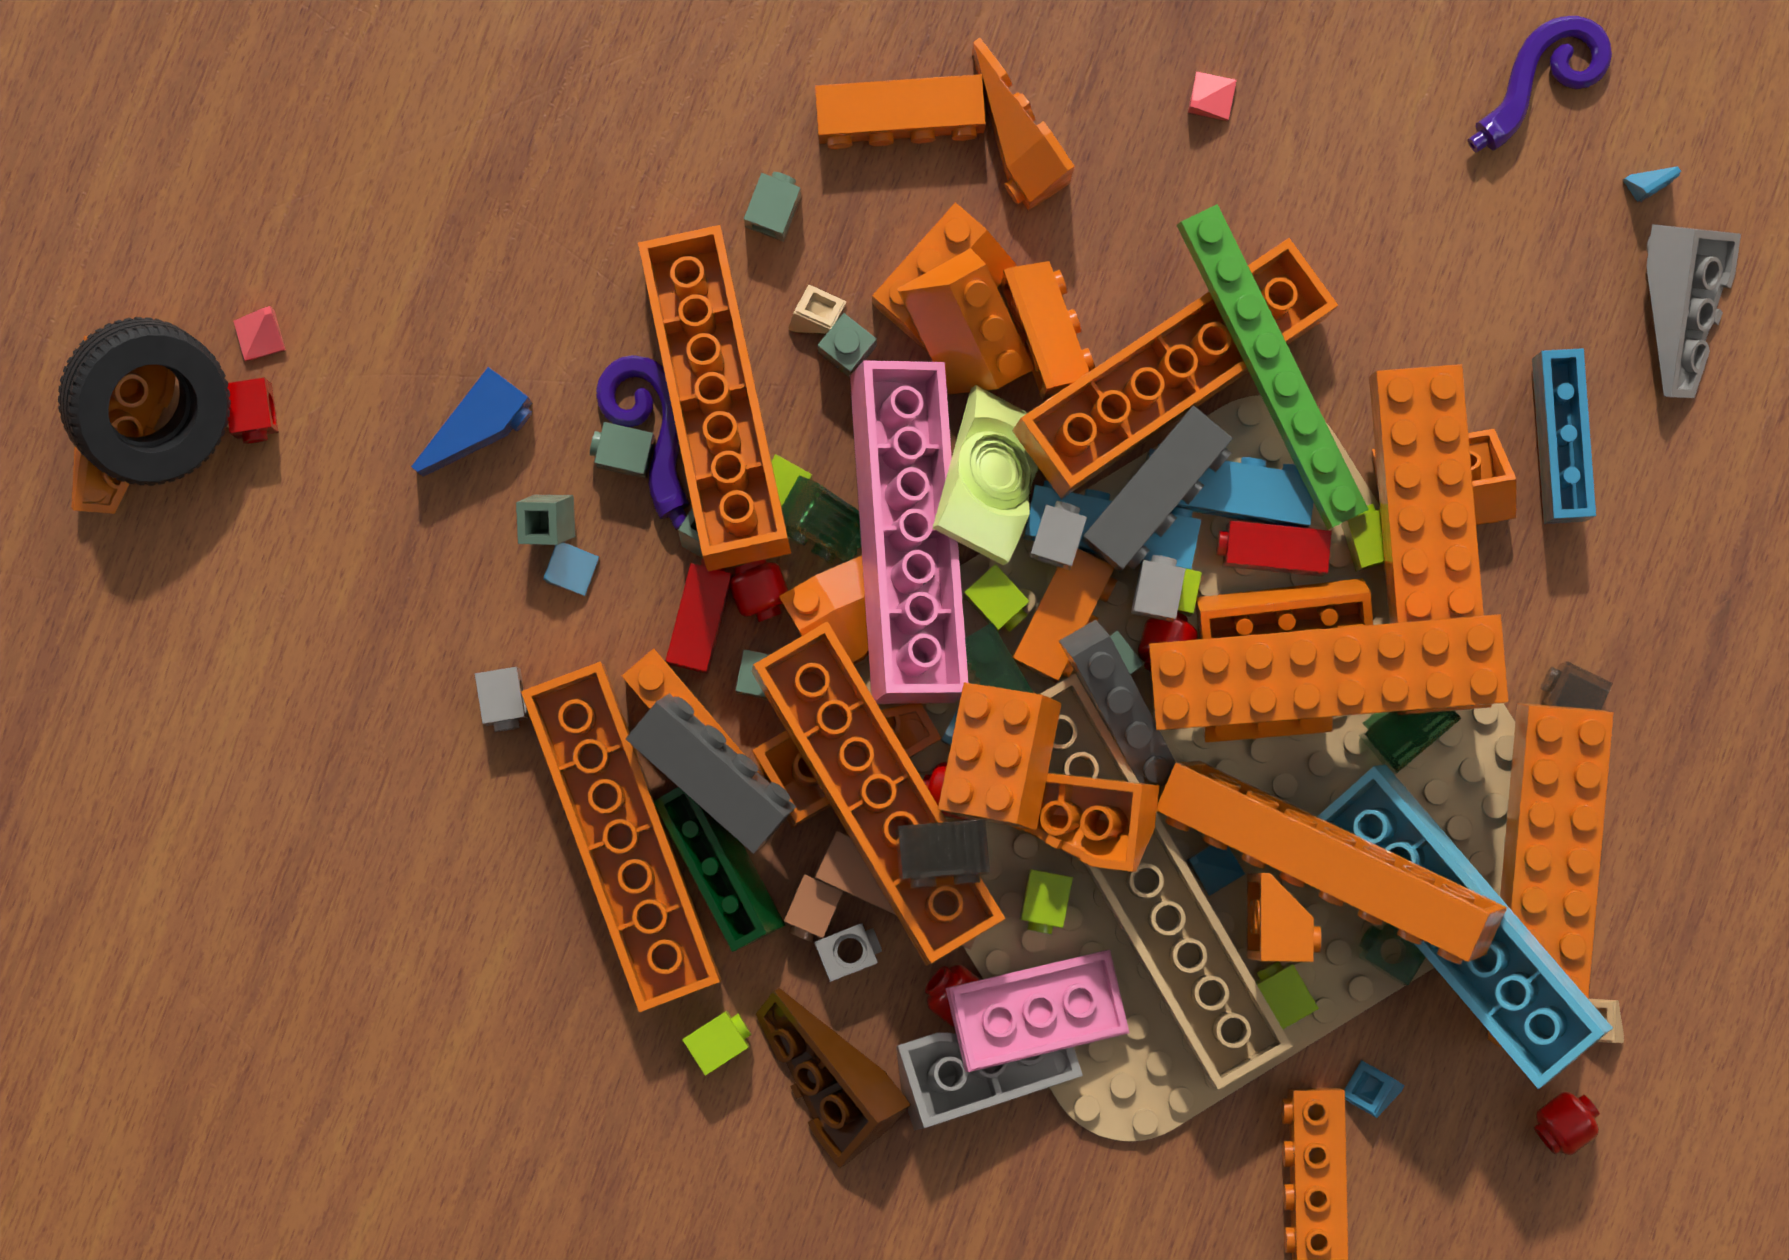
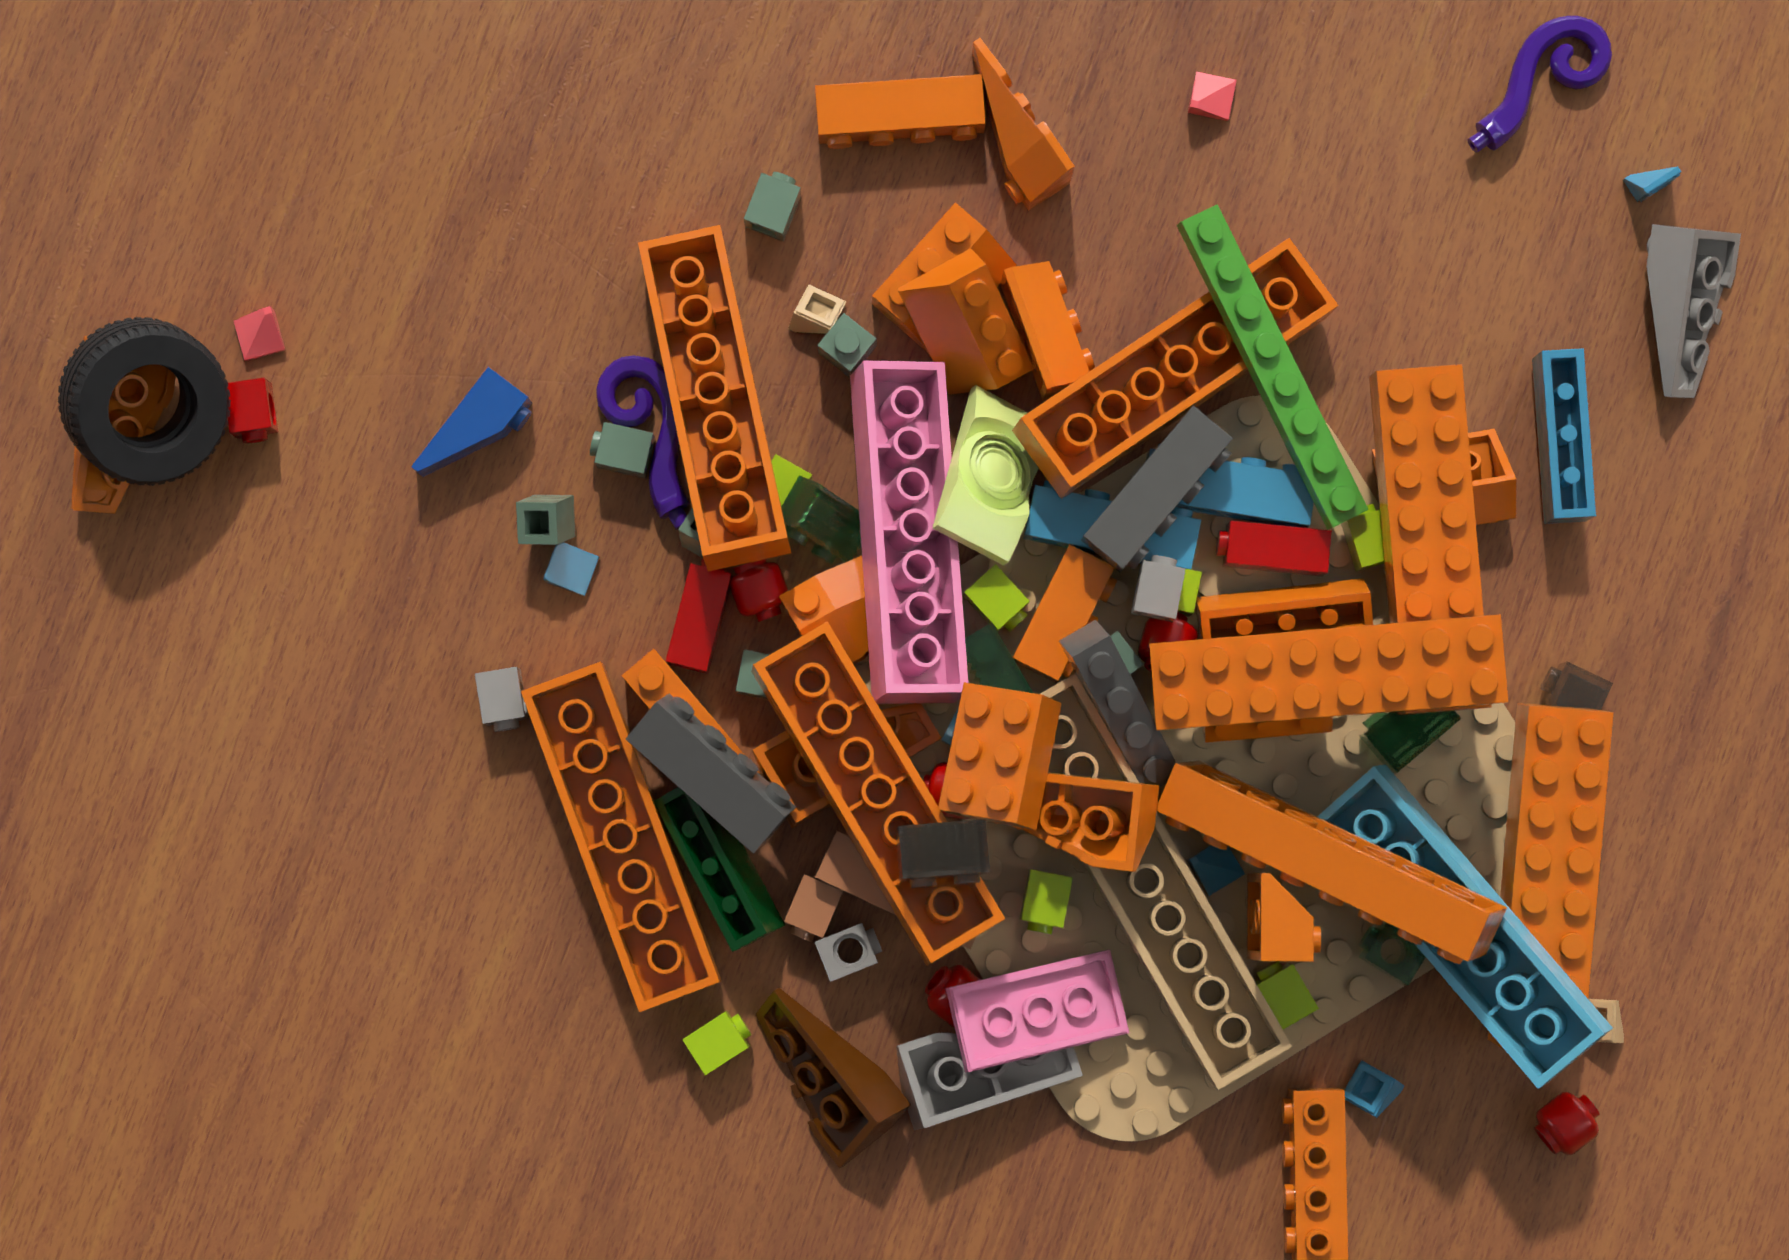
(1058, 535): light grey brick -> none

